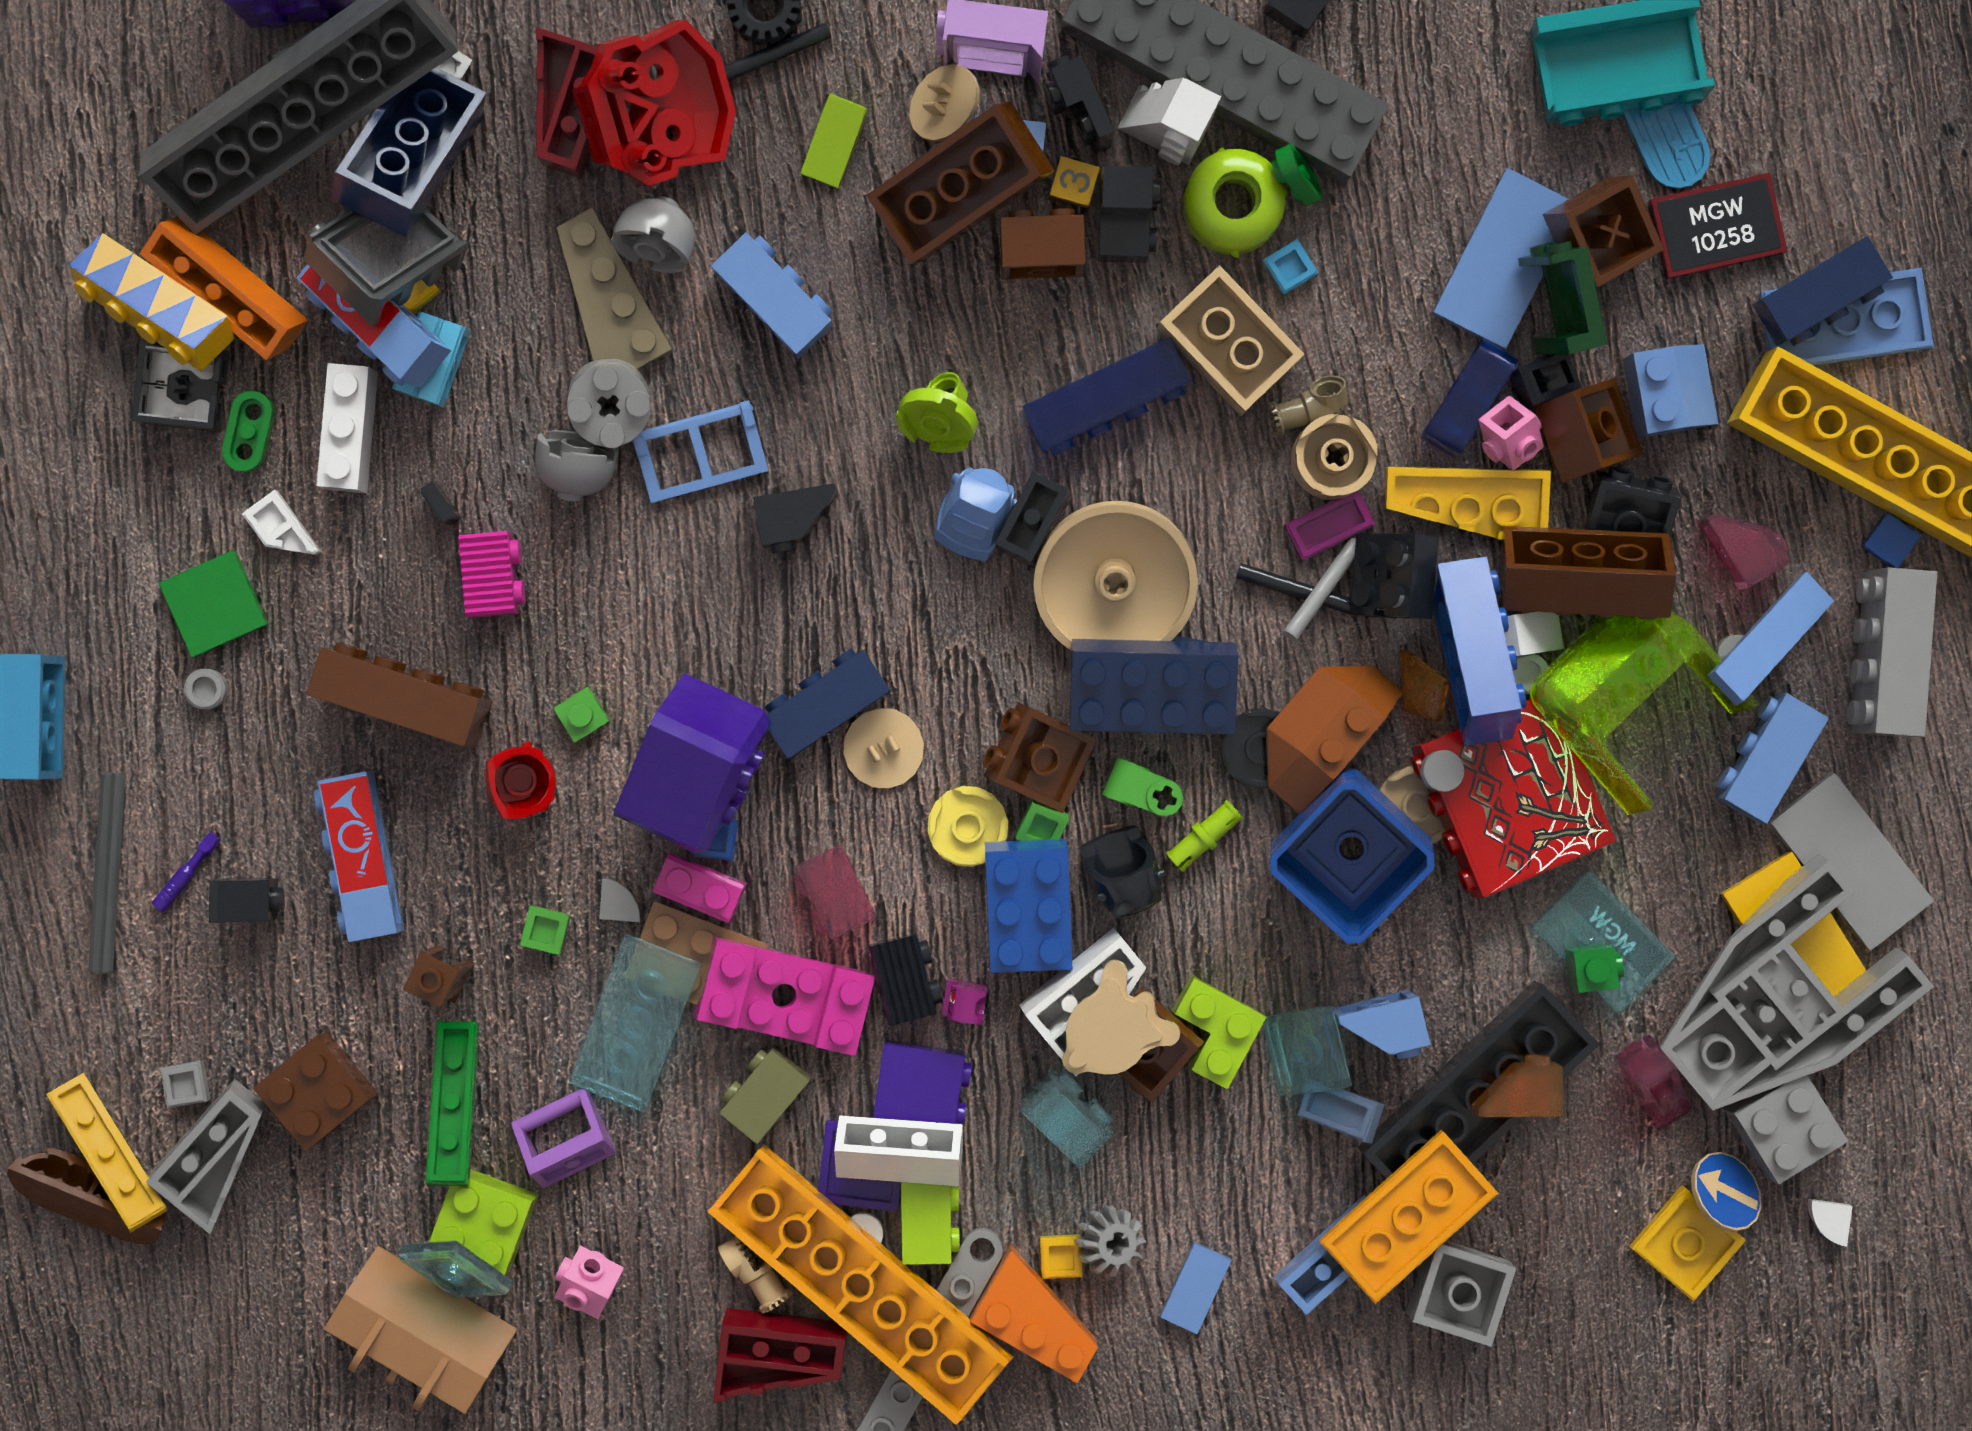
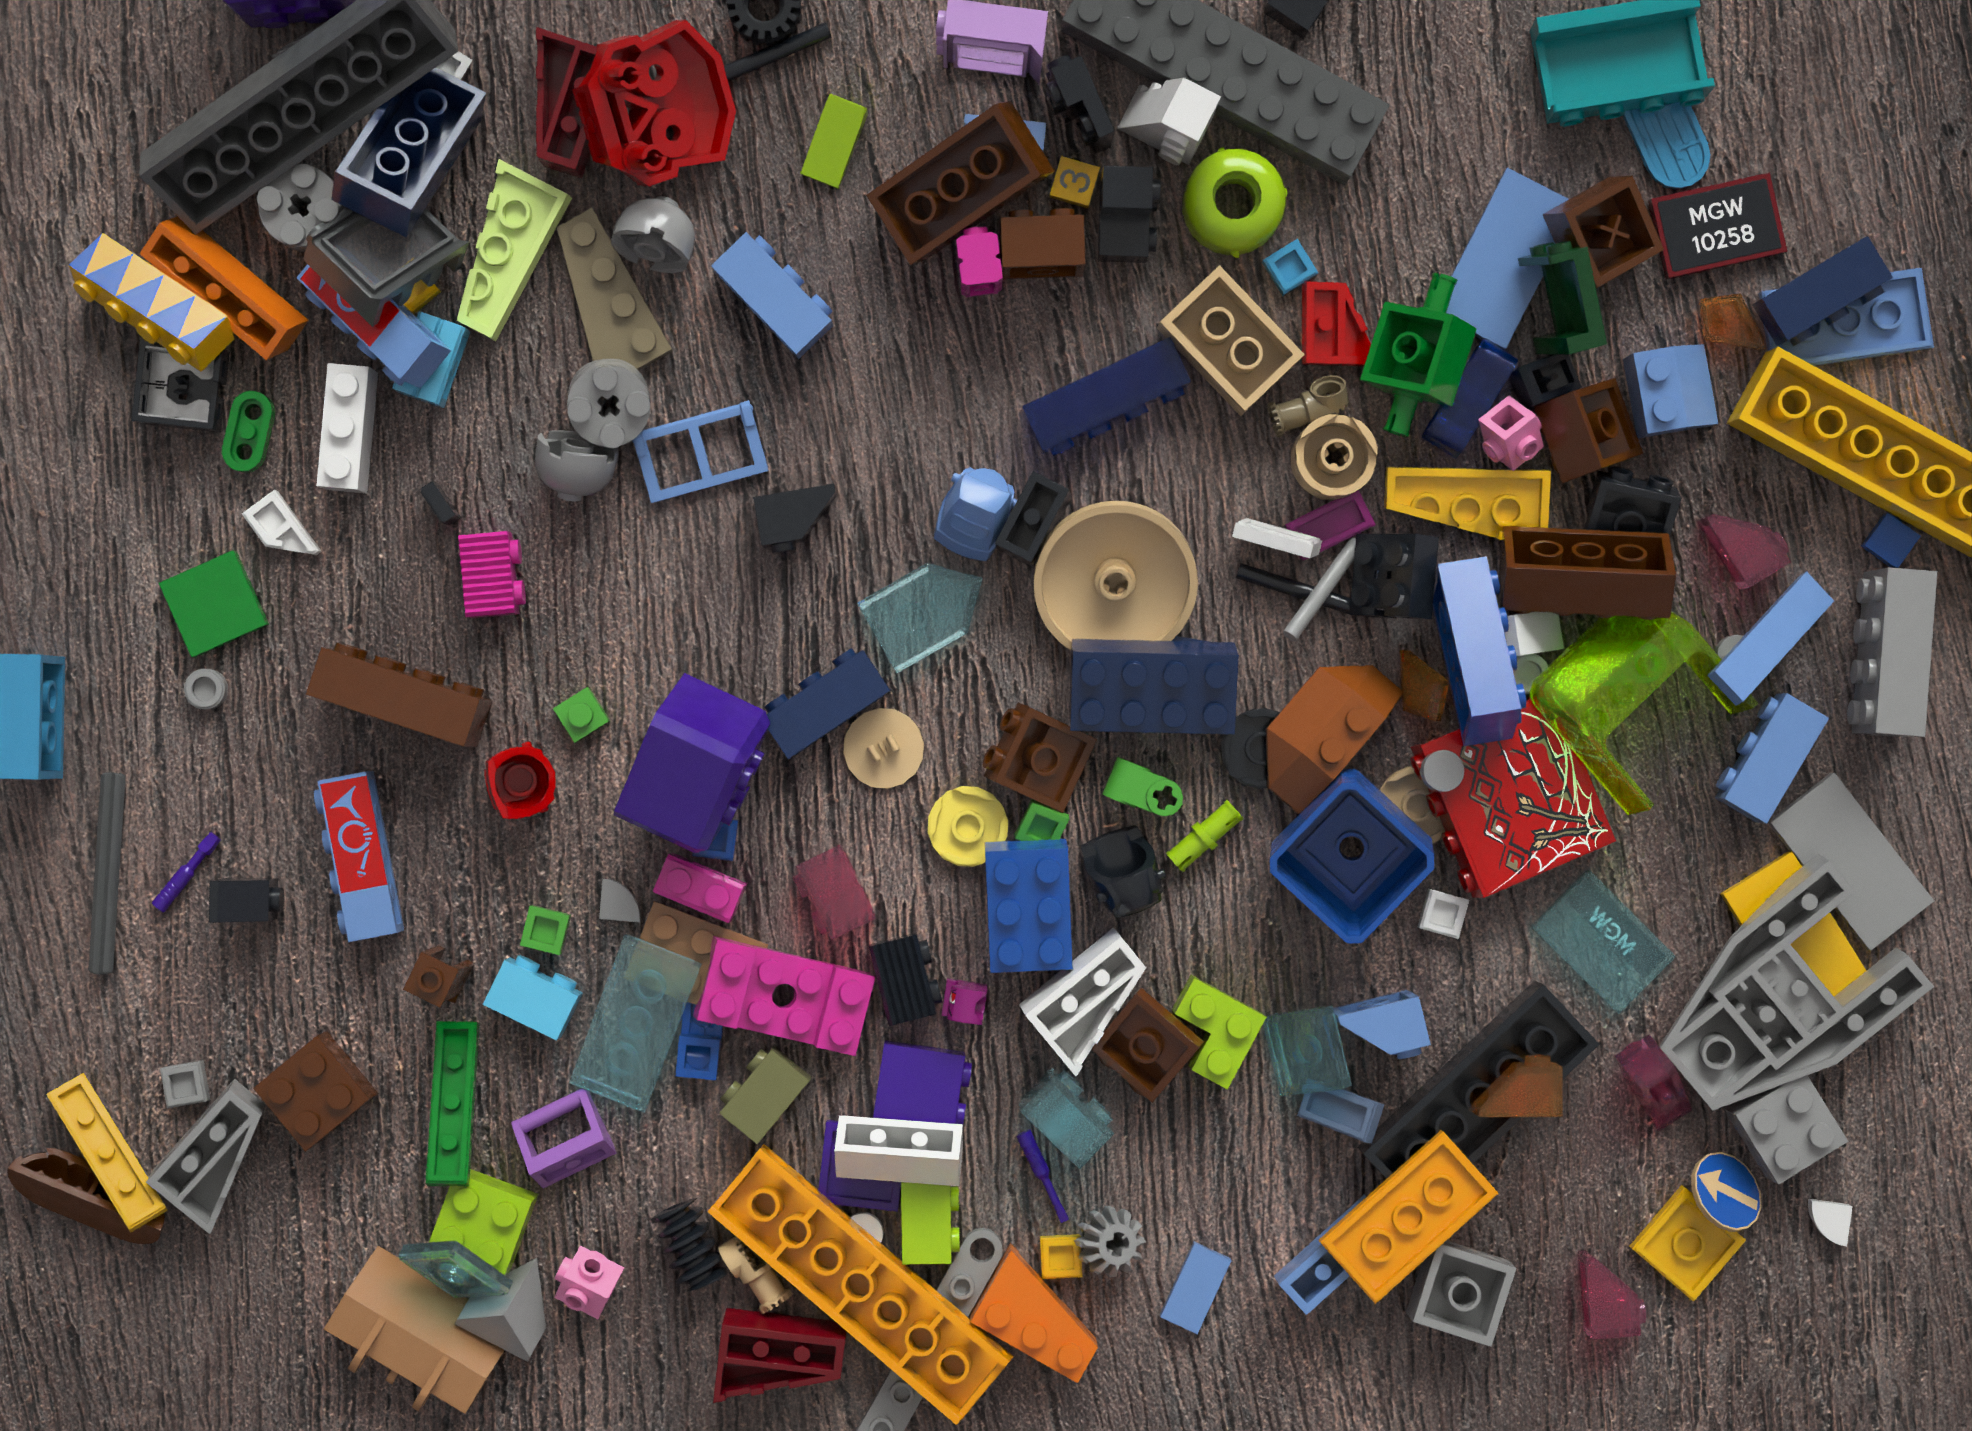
(281, 203): none -> light grey brick
(511, 1319): none -> light grey slope
(514, 236): none -> yellowish green wing
(533, 996): none -> medium azure brick
(689, 1245): none -> black piece
(698, 1047): none -> blue slope
(921, 612): none -> clear light blue tile
(938, 415): lime tile -> none
(944, 102): tan piece -> none
(979, 262): none -> dark pink brick
(1040, 1170): none -> dark purple piece
(1114, 1029): tan tile -> none
(1277, 538): none -> white tile
(1297, 172): green plate -> none
(1331, 326): none -> red wing
(1418, 354): none -> green brick
(1443, 913): none -> white tile
(1593, 968): green brick -> none
(1608, 1304): none -> clear pink slope
(1730, 322): none -> clear orange piece

